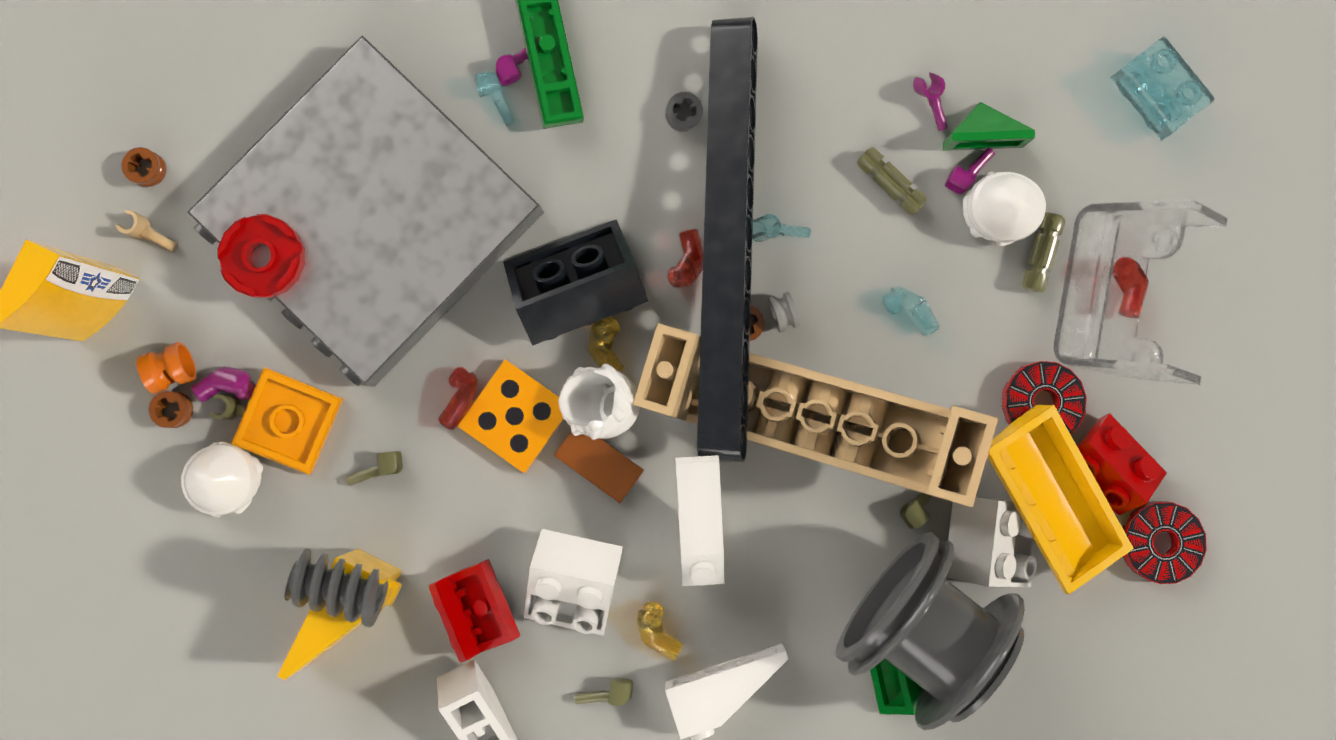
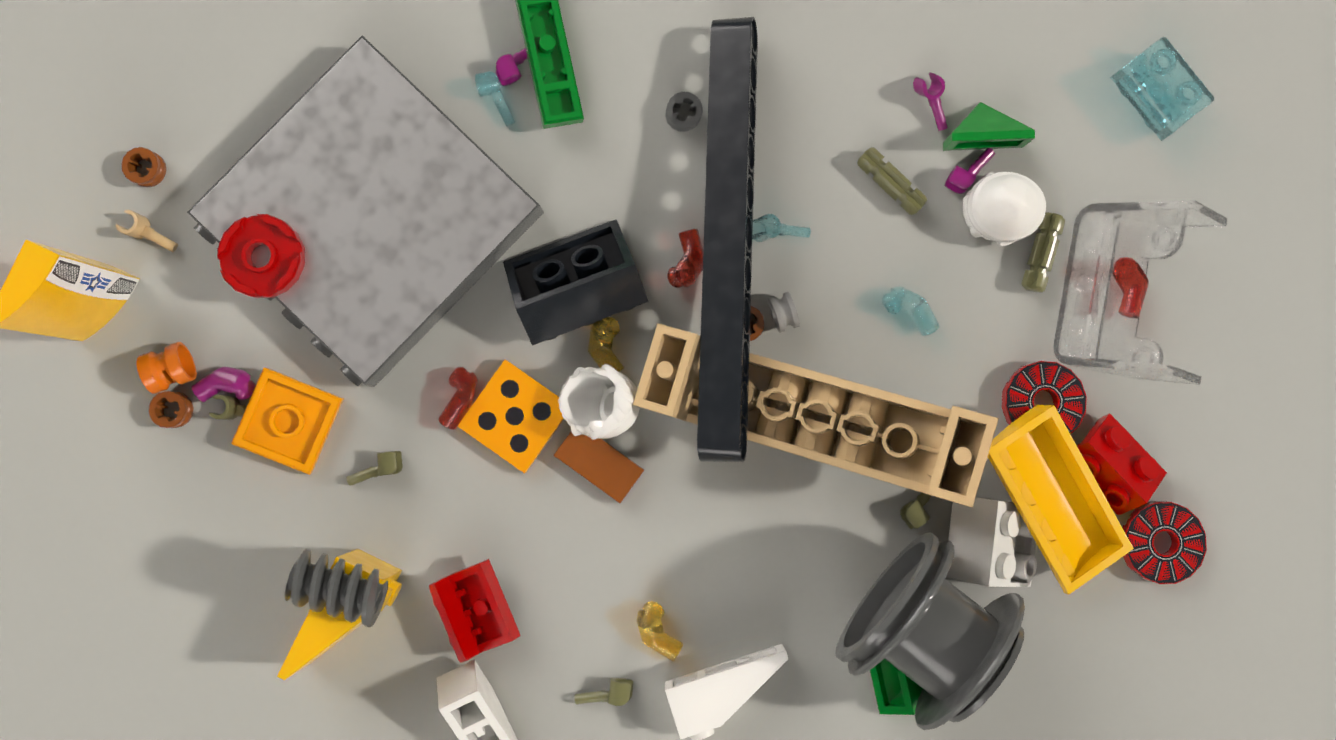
(221, 479): white hair -> none
(572, 582): white slope -> none
(700, 520): white slope -> none

